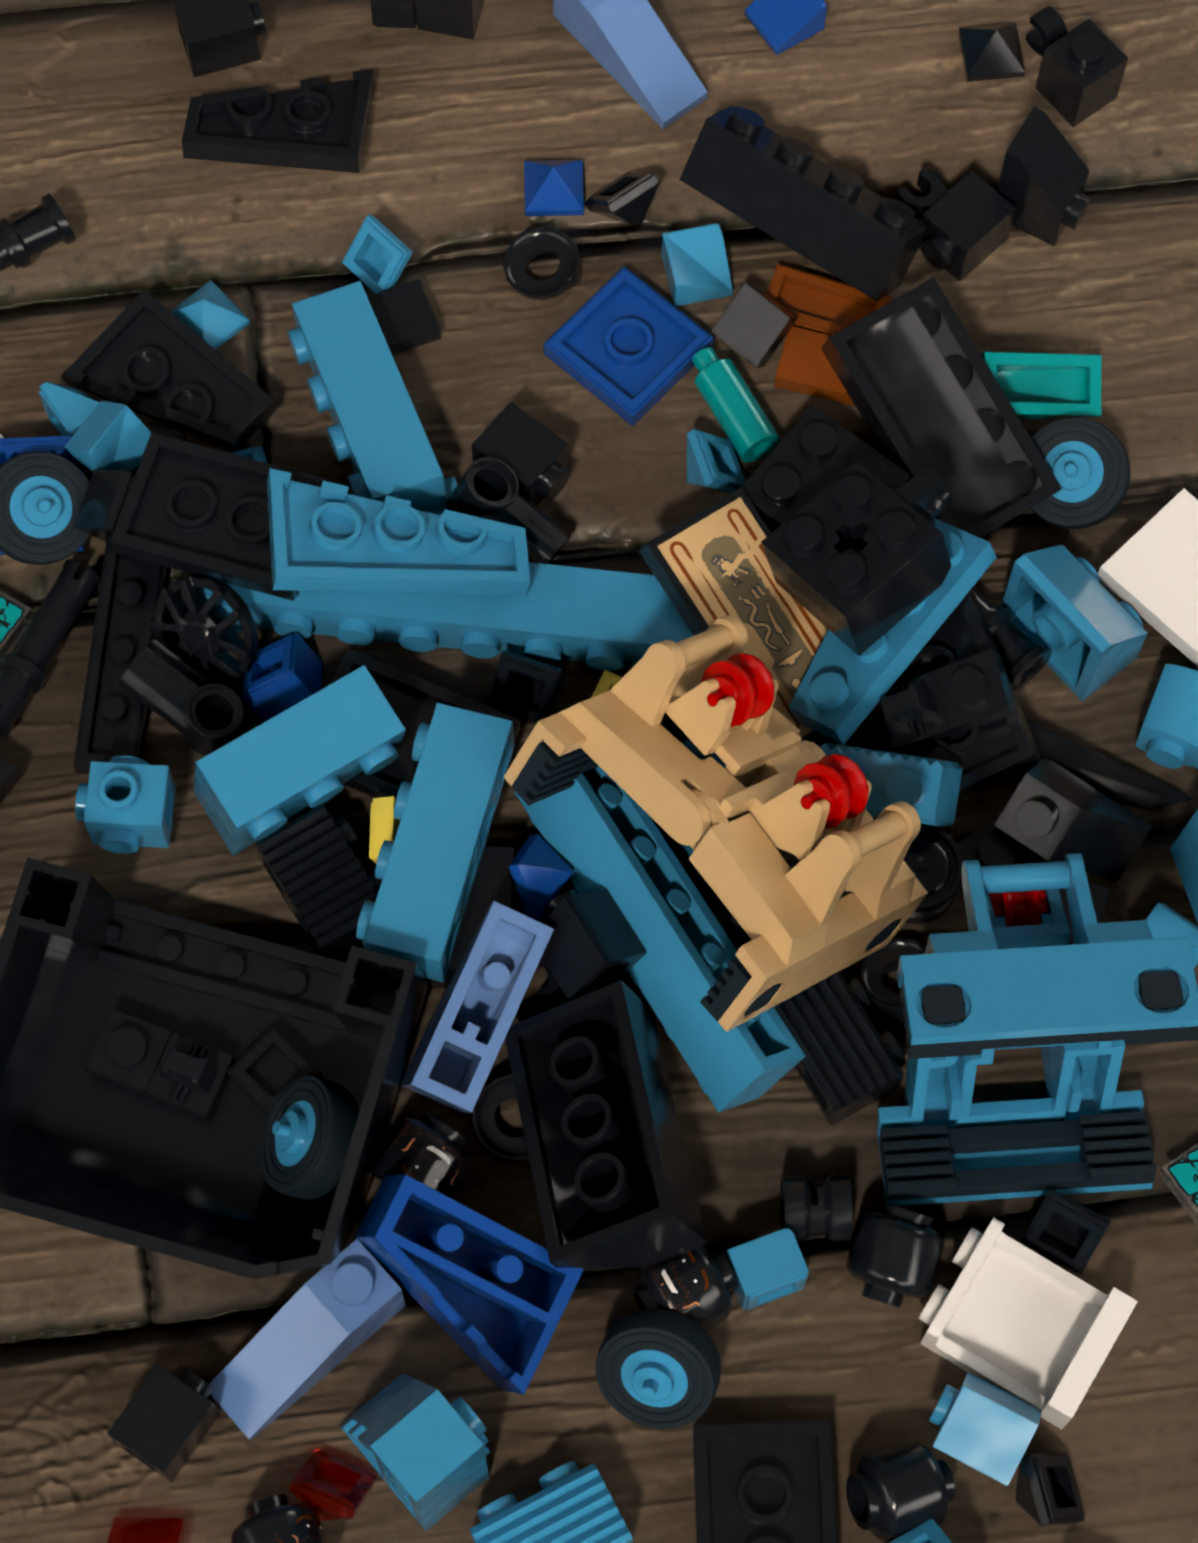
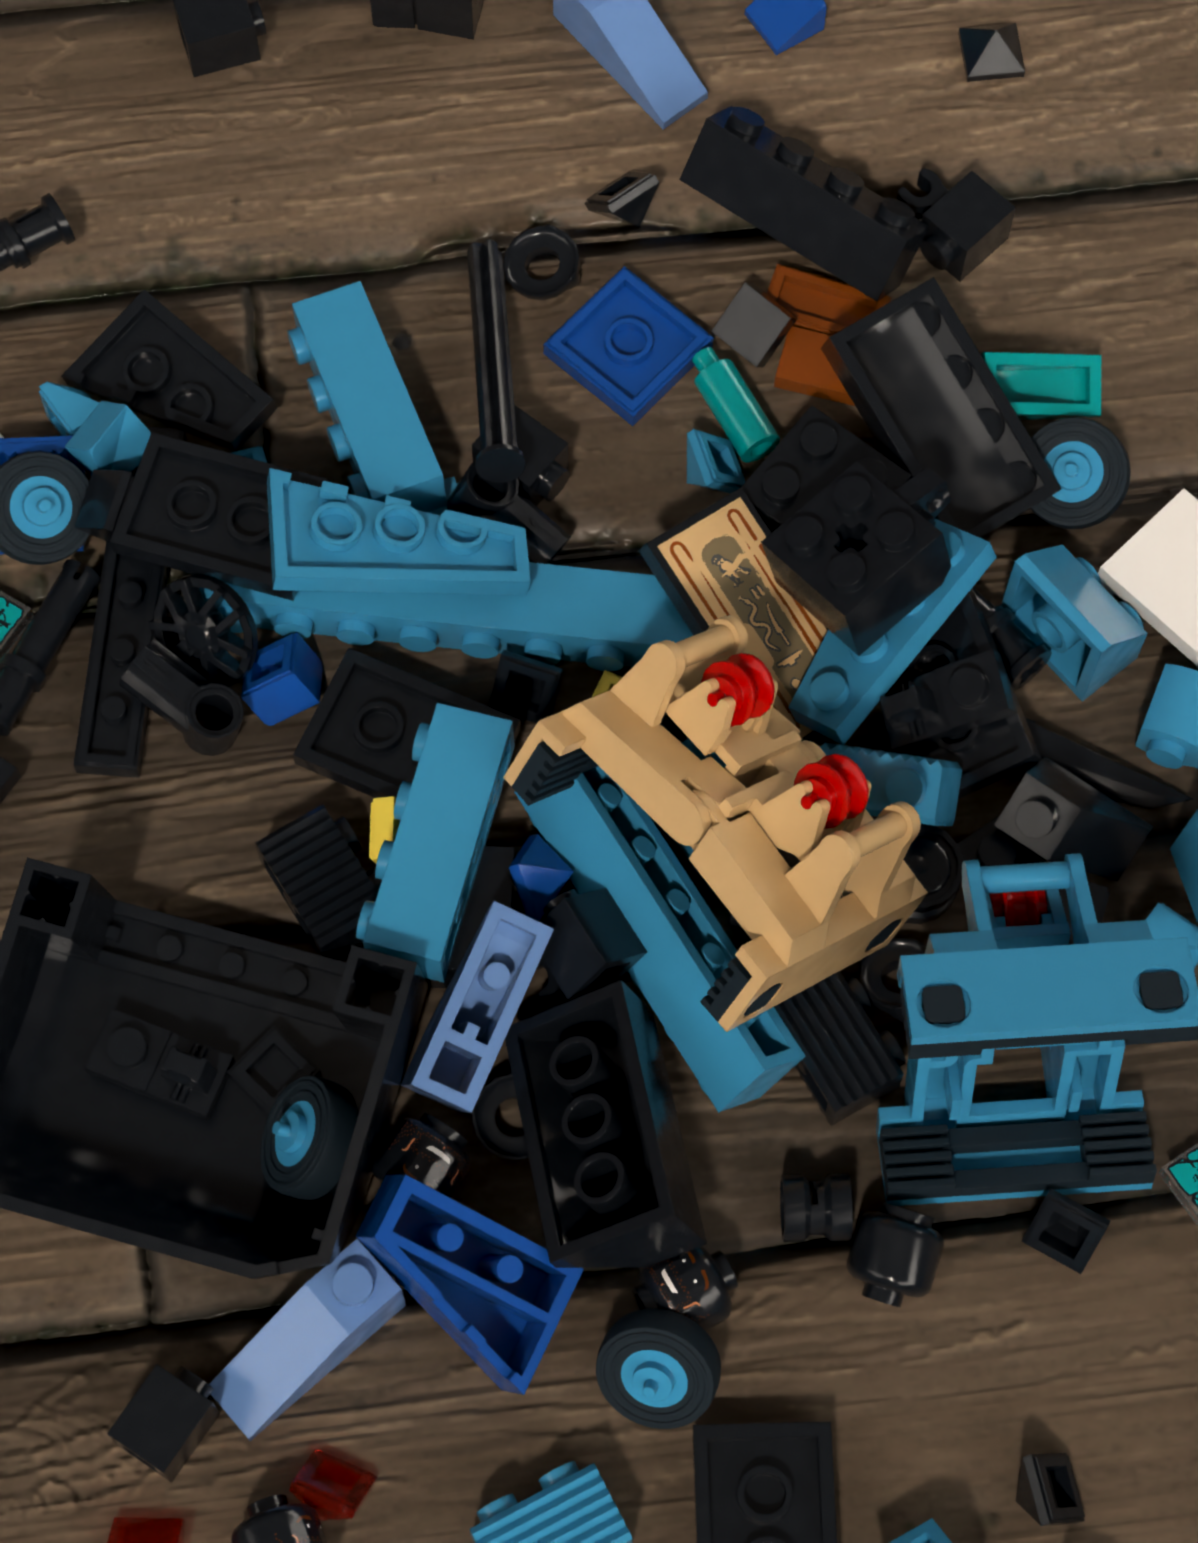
(127, 804): dark azure brick -> none
(211, 315): dark azure slope -> none
(291, 128): black wing -> none
(297, 759): dark azure wedge -> none
(377, 256): dark azure slope -> none
(405, 317): black tile -> none
(421, 1446): dark azure wedge -> none
(499, 454): none -> black axle
(553, 187): blue slope -> none
(696, 264): dark azure slope -> none
(767, 1268): dark azure slope -> none
(899, 1490): black head -> none
(984, 1427): dark azure brick -> none
(1024, 1323): white panel -> none
(1044, 180): black slope -> none
(1078, 67): black brick -> none

